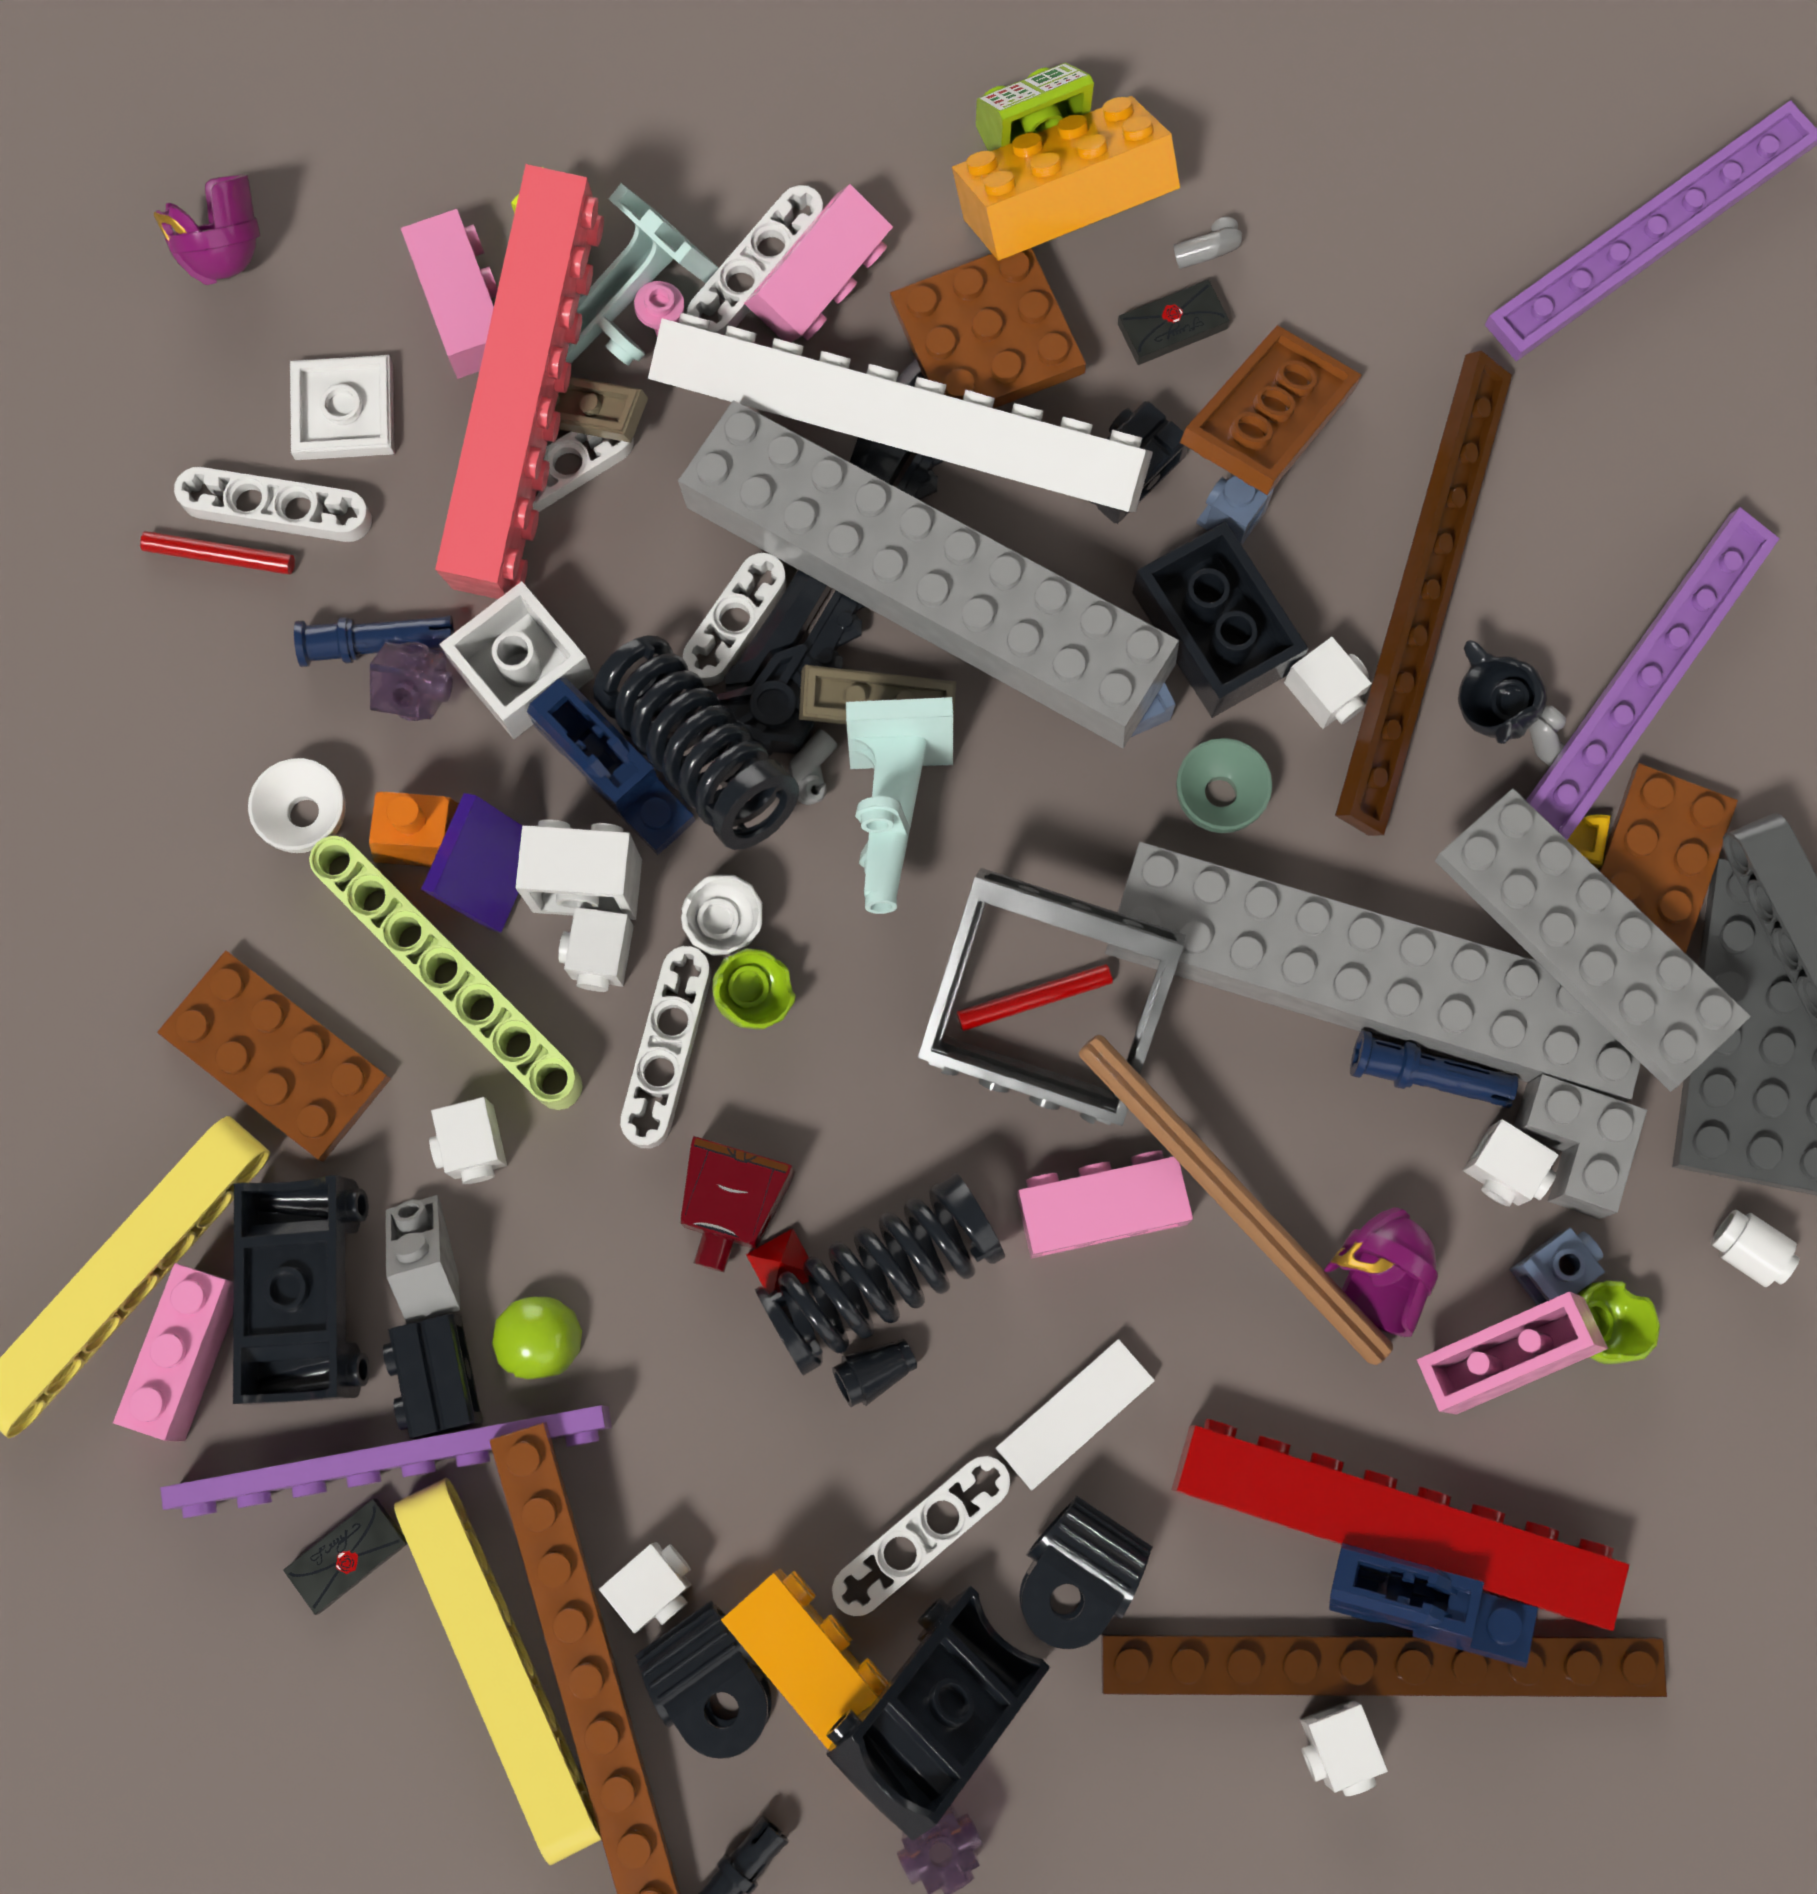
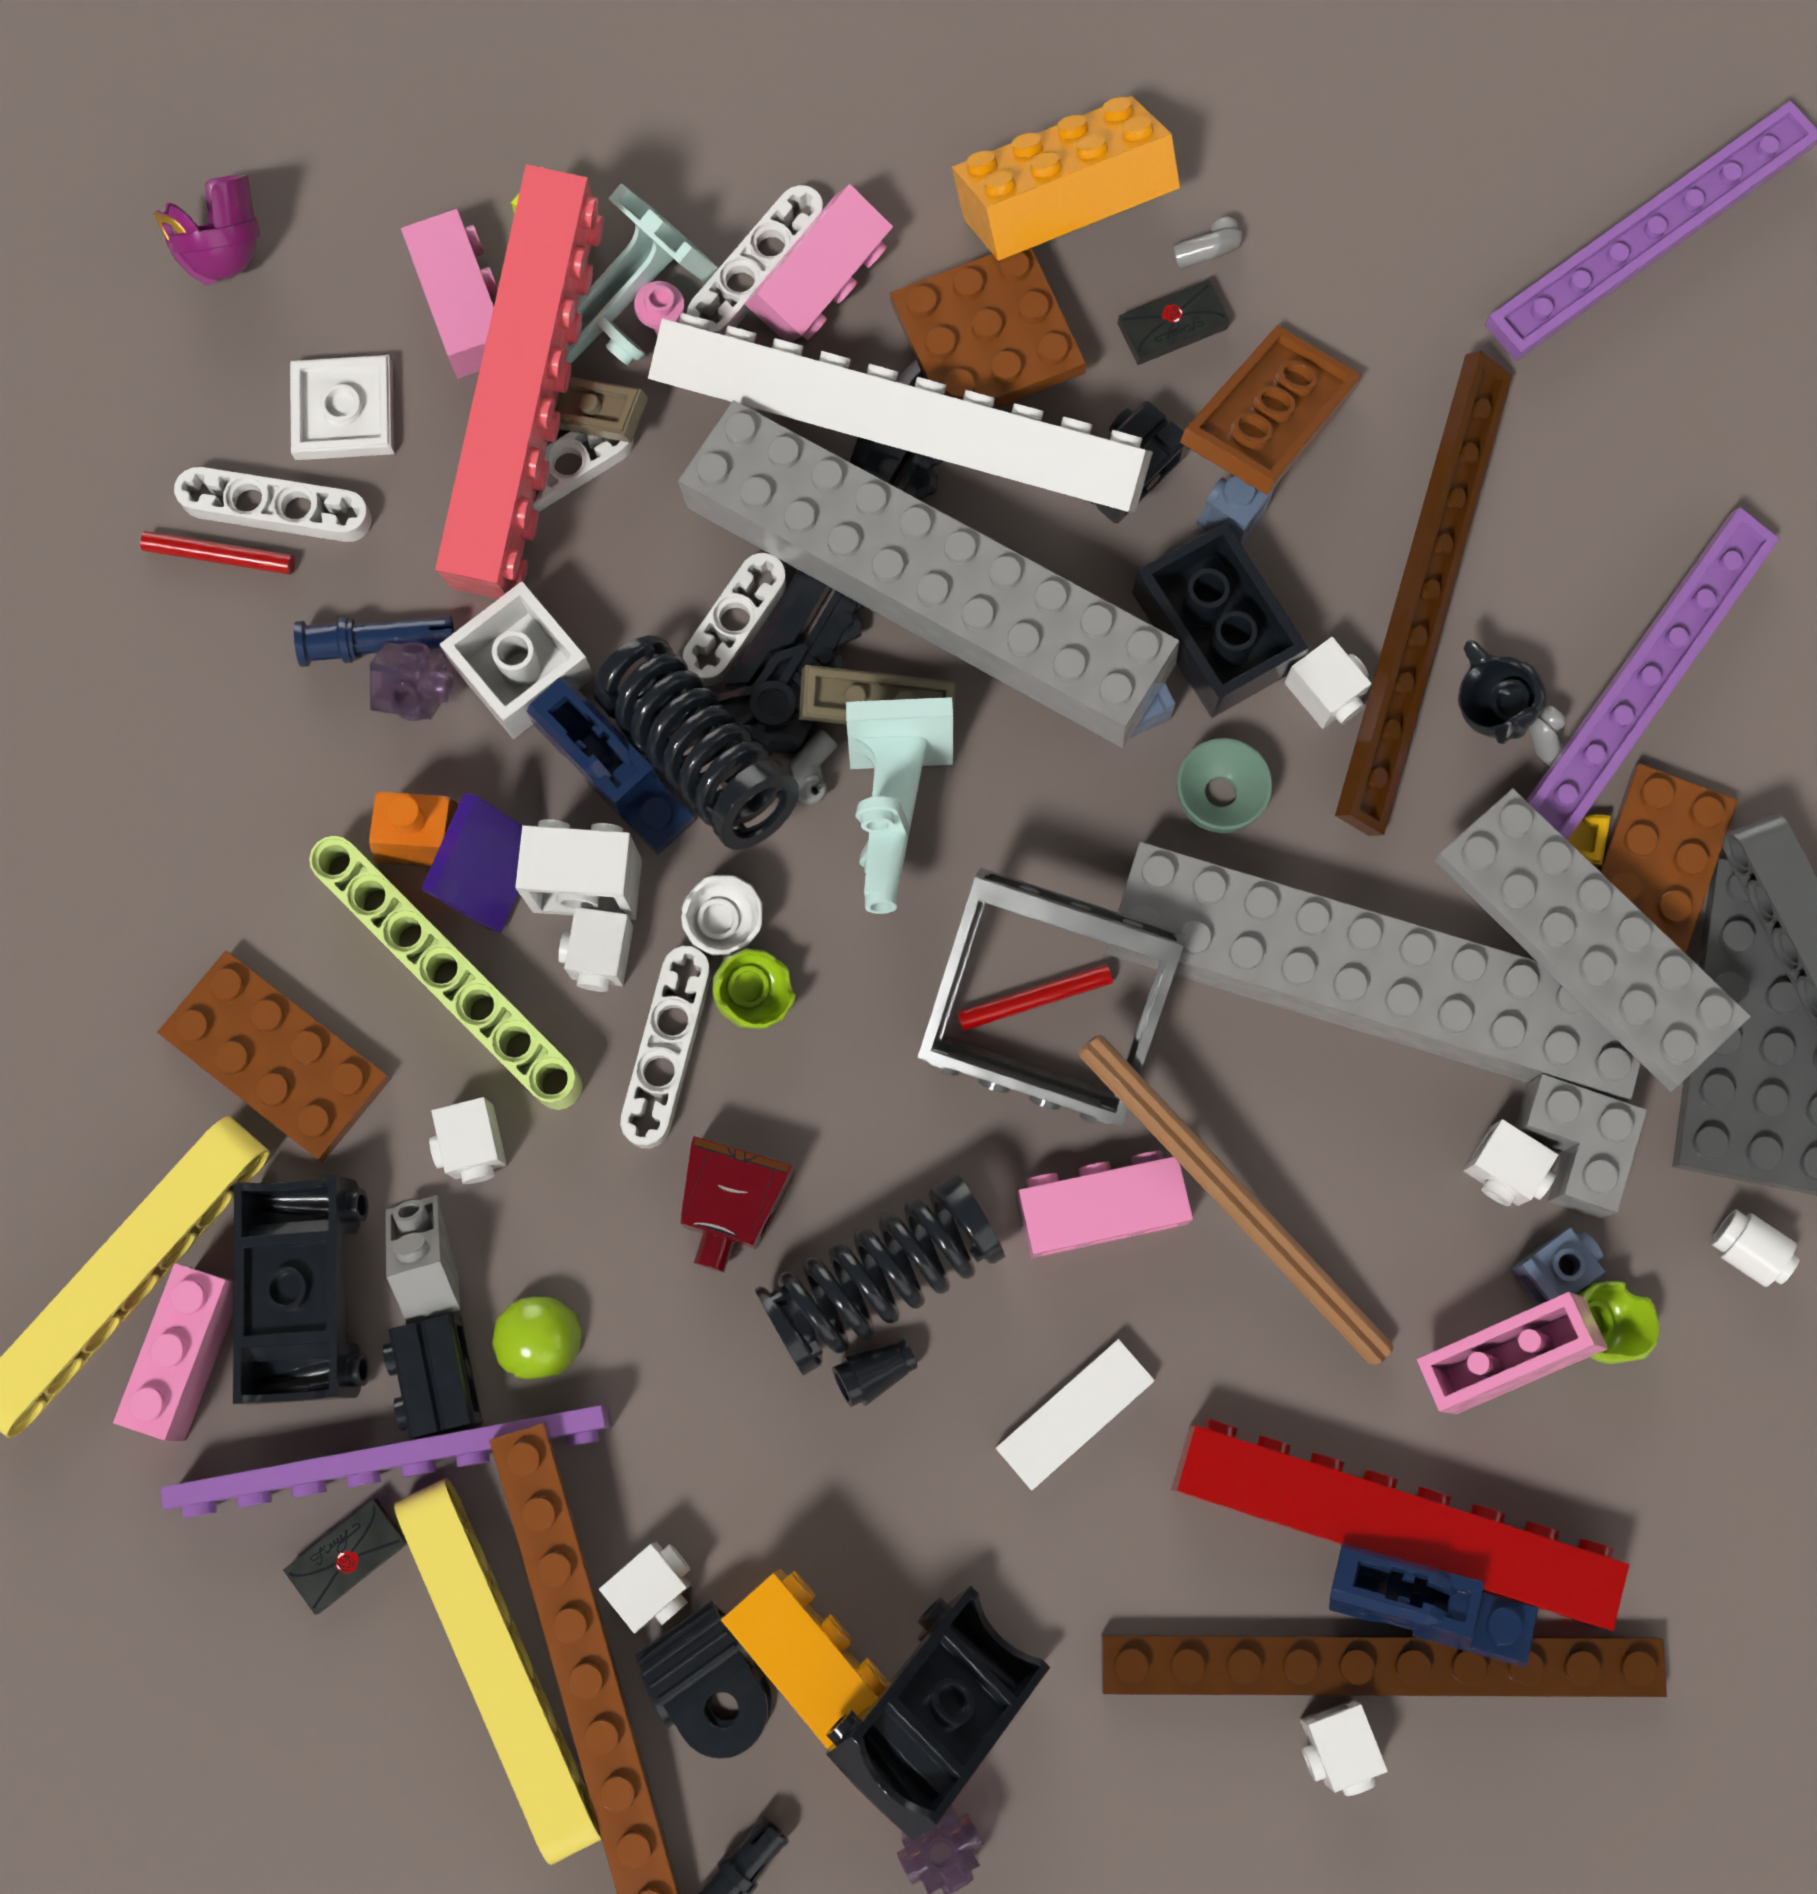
(281, 789): white piece -> none
(778, 1256): red slope -> none
(926, 1541): white beam -> none
(1032, 104): lime slope -> none
(1093, 1555): black piece -> none
(1389, 1270): magenta helmet -> none
(1409, 1066): dark blue pin -> none

